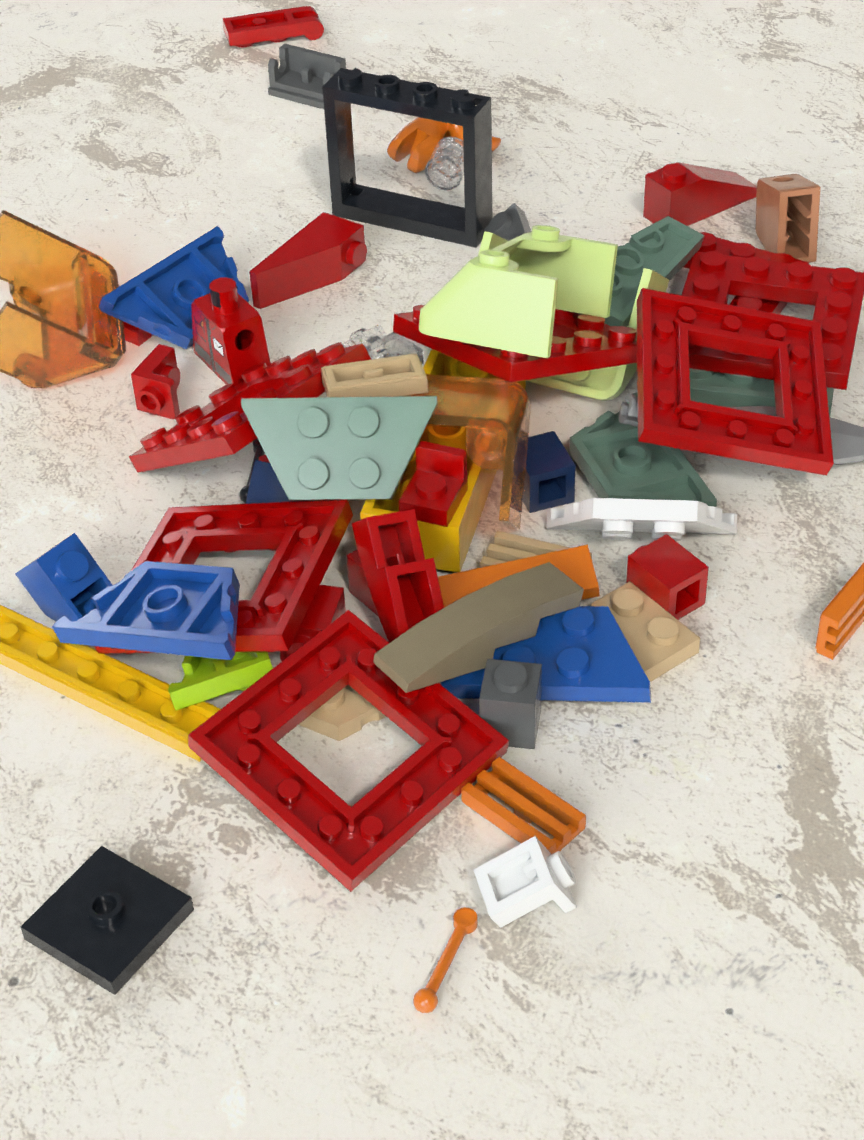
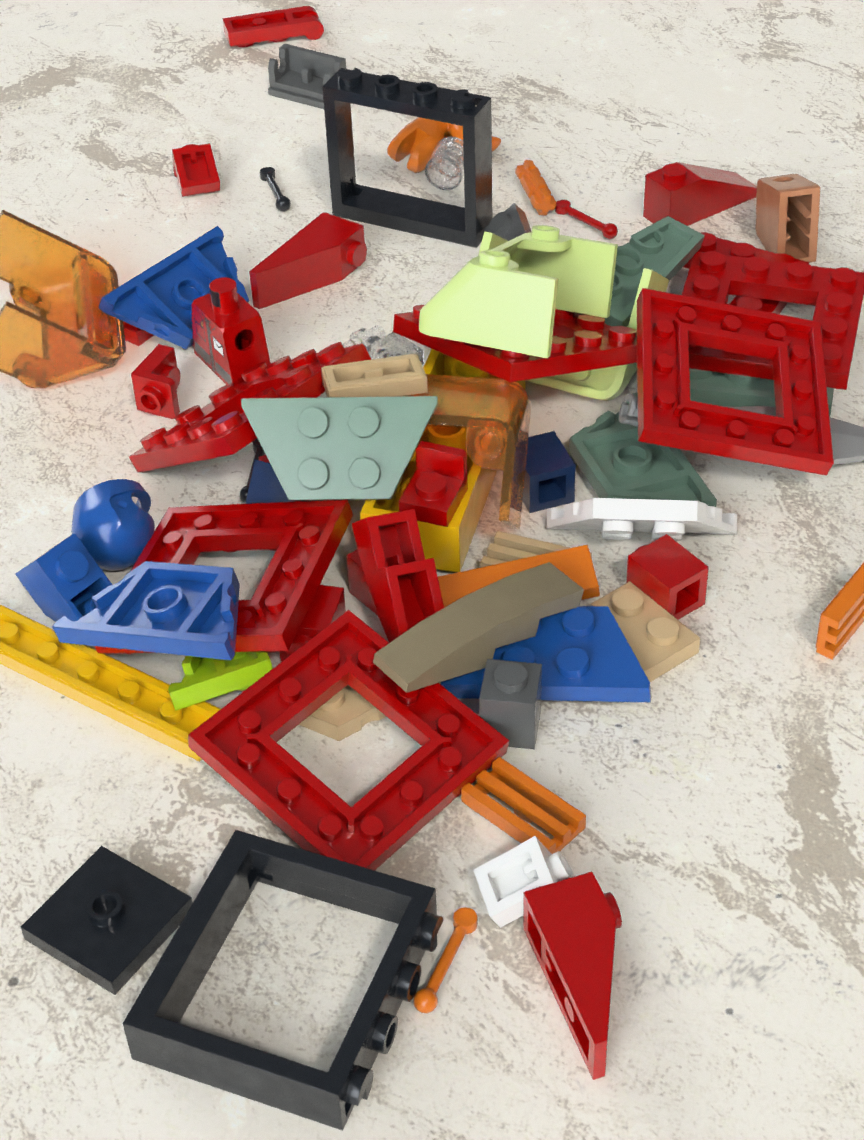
(112, 524): none -> blue helmet
(195, 169): none -> red bracket
(282, 202): none -> black hinge
(318, 1095): none -> black window
(535, 187): none -> orange axle
(574, 942): none -> red slope
(608, 230): none -> red hinge

